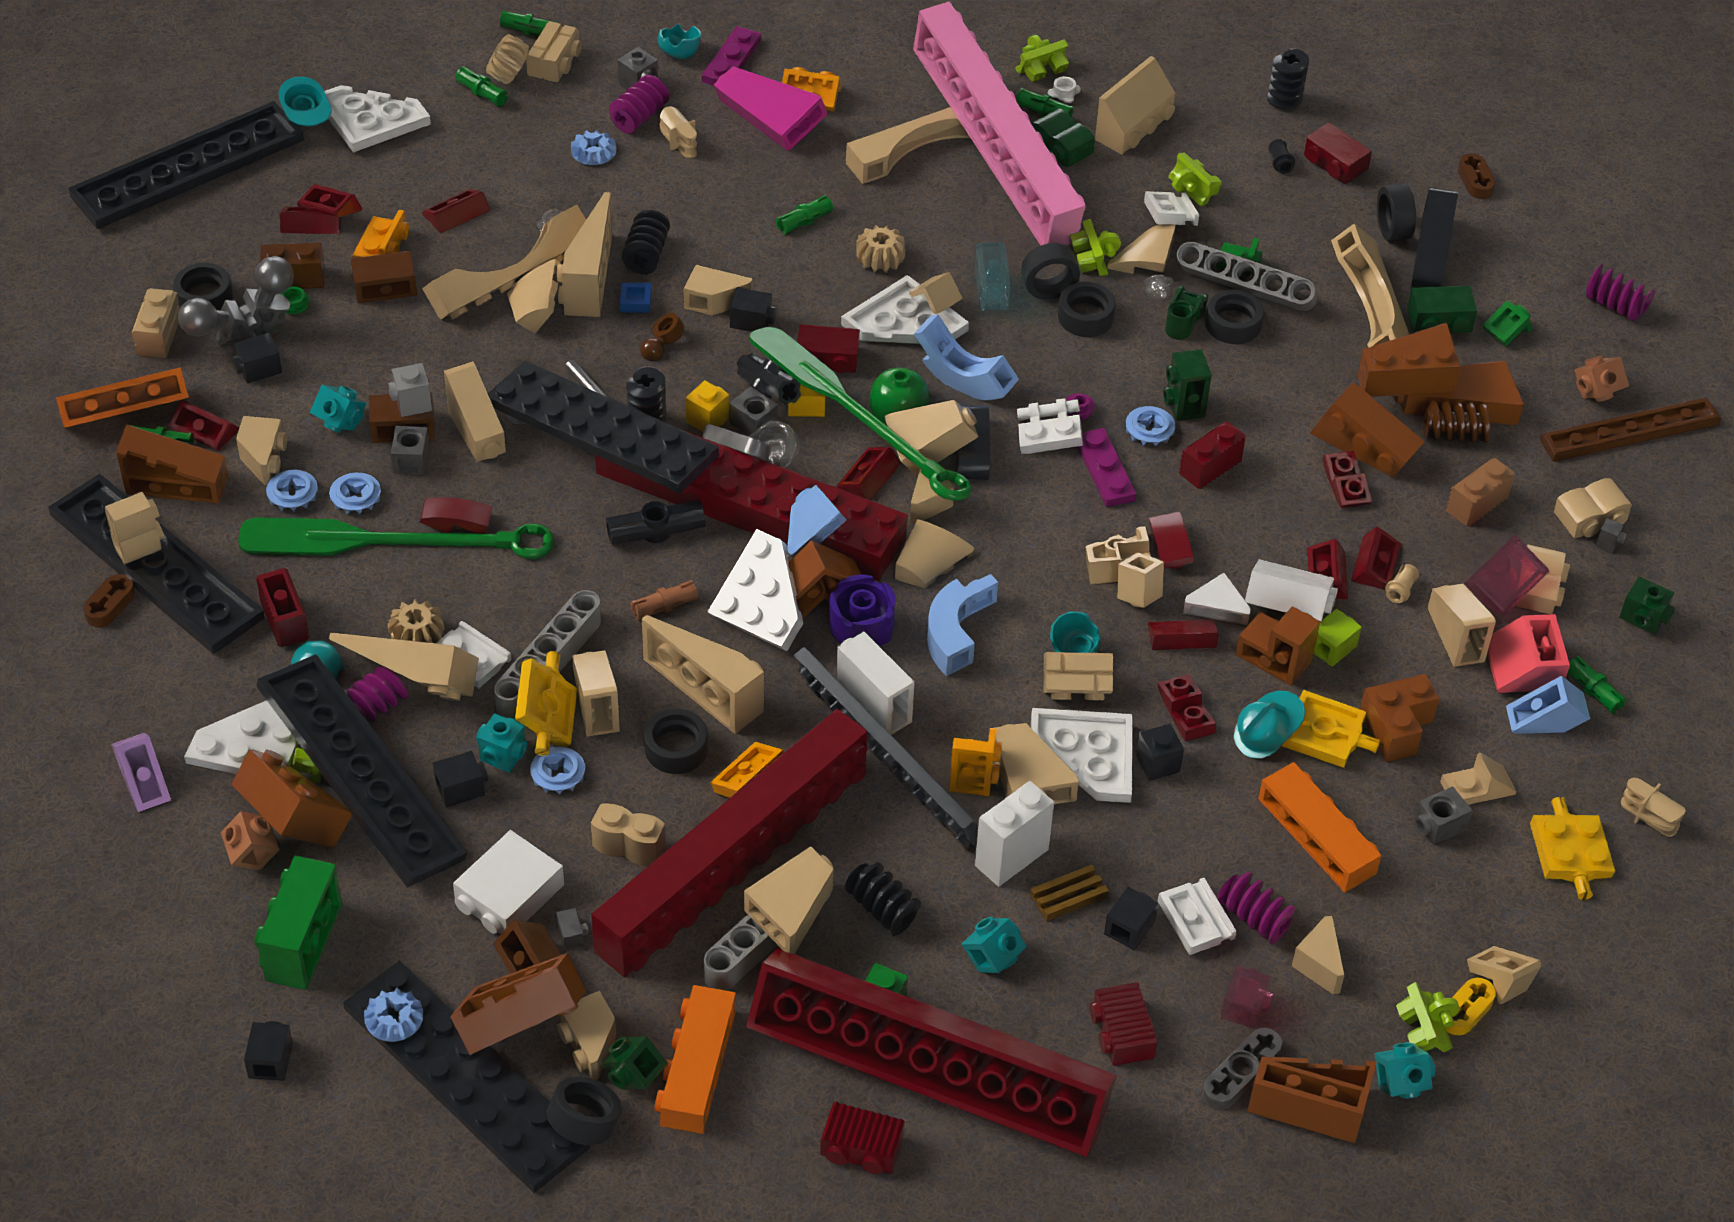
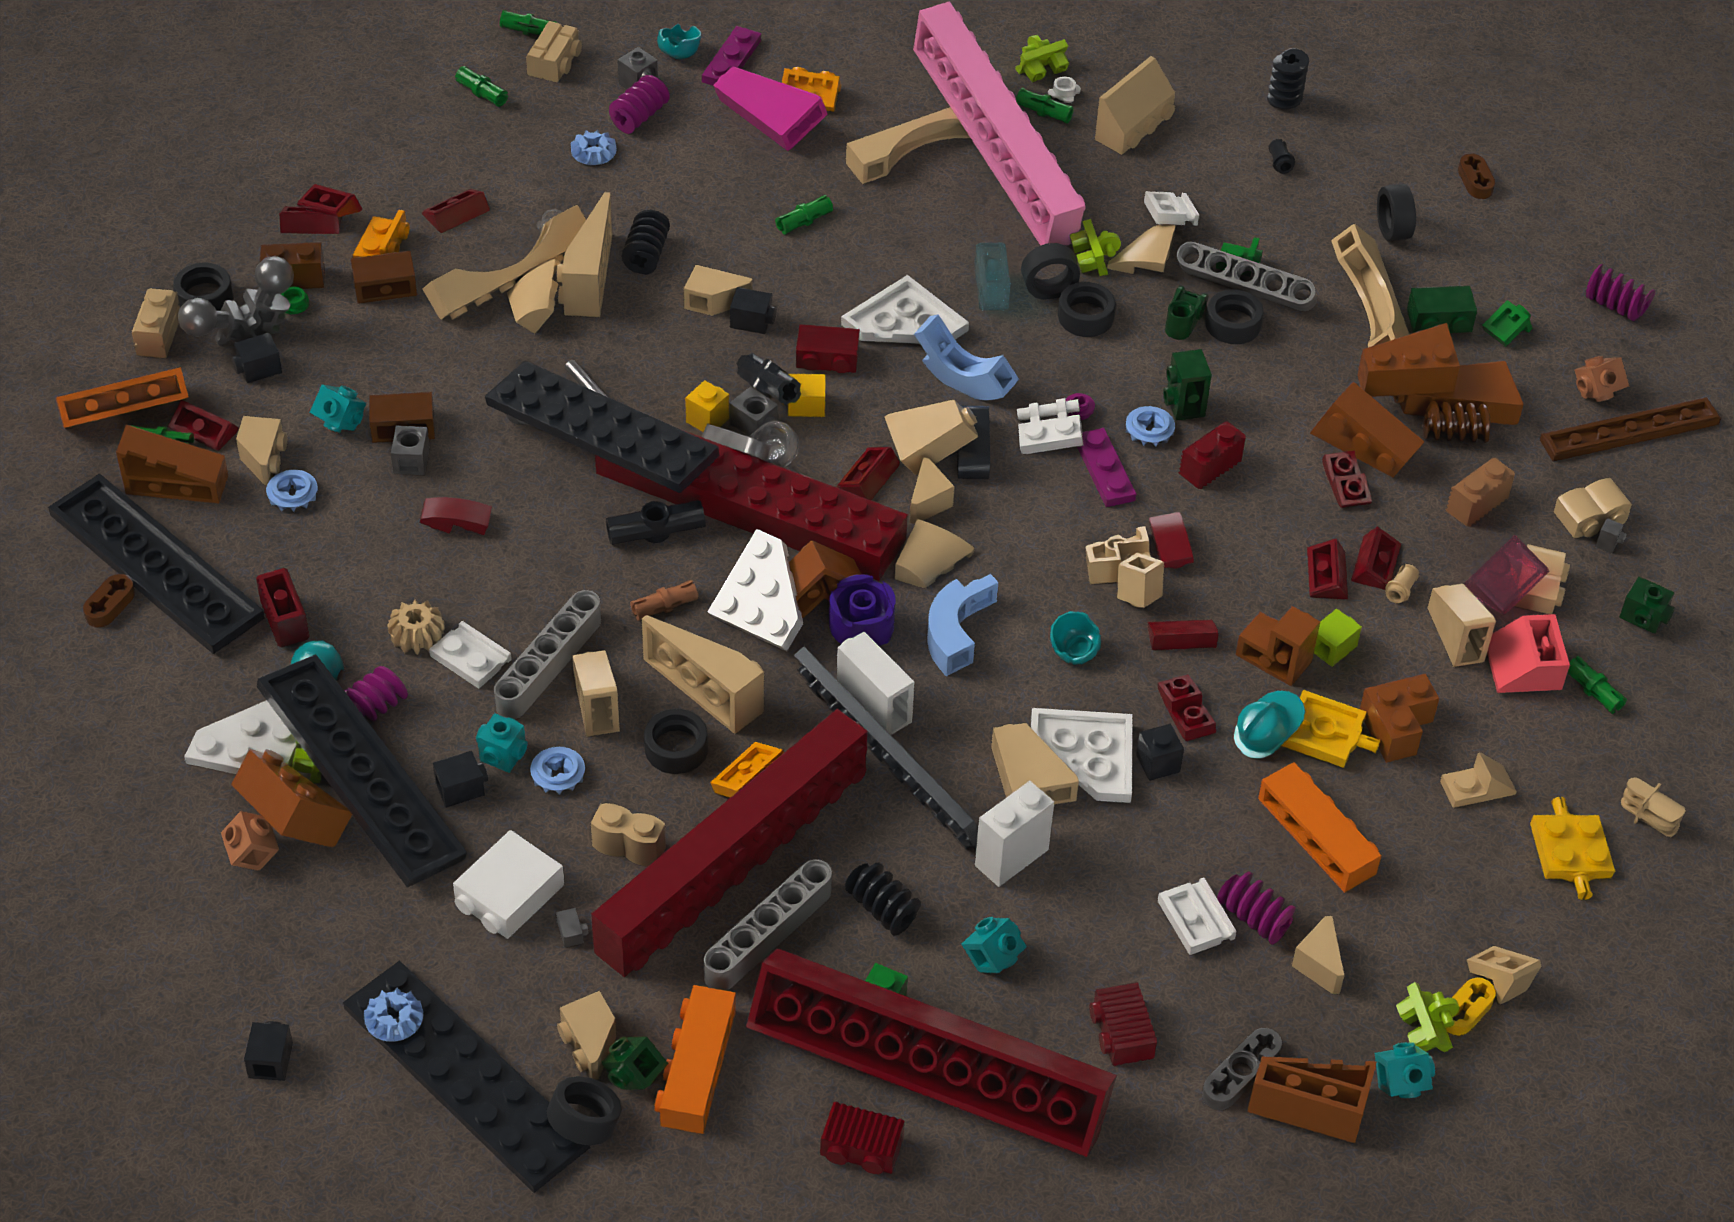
(134, 527): tan brick -> none
(141, 771): lavender slope -> none
(185, 164): black plate -> none
(299, 922): green brick -> none
(304, 101): teal piece -> none
(333, 536): green piece -> none
(355, 483): light blue gear -> none
(373, 116): white plate -> none
(410, 389): light grey brick -> none
(439, 667): tan slope -> none
(473, 412): tan slope -> none
(507, 59): tan gear -> none
(517, 1002): dark orange wedge -> none
(525, 945): reddish brown brick -> none
(546, 703): yellow plate -> none
(635, 297): blue plate -> none
(648, 392): black piece -> none
(666, 330): reddish brown plate -> none
(679, 131): tan arm -> none
(791, 898): tan slope -> none
(812, 519): light blue slope -> none
(818, 377): green piece -> none
(880, 248): tan gear -> none
(897, 391): green cylinder -> none
(939, 291): tan panel -> none
(974, 765): light orange bracket -> none
(1064, 137): dark green brick -> none
(1067, 887): pearl gold tile -> none
(1078, 674): tan brick -> none
(1131, 918): black brick -> none
(1157, 287): clear plate -> none
(1192, 179): lime hips -> none
(1218, 601): white slope -> none
(1246, 997): clear pink brick -> none
(1284, 587): white brick -> none
(1337, 153): dark red brick -> none
(1434, 238): black beam -> none
(1442, 815): flat silver brick -> none
(1549, 709): light blue slope -> none

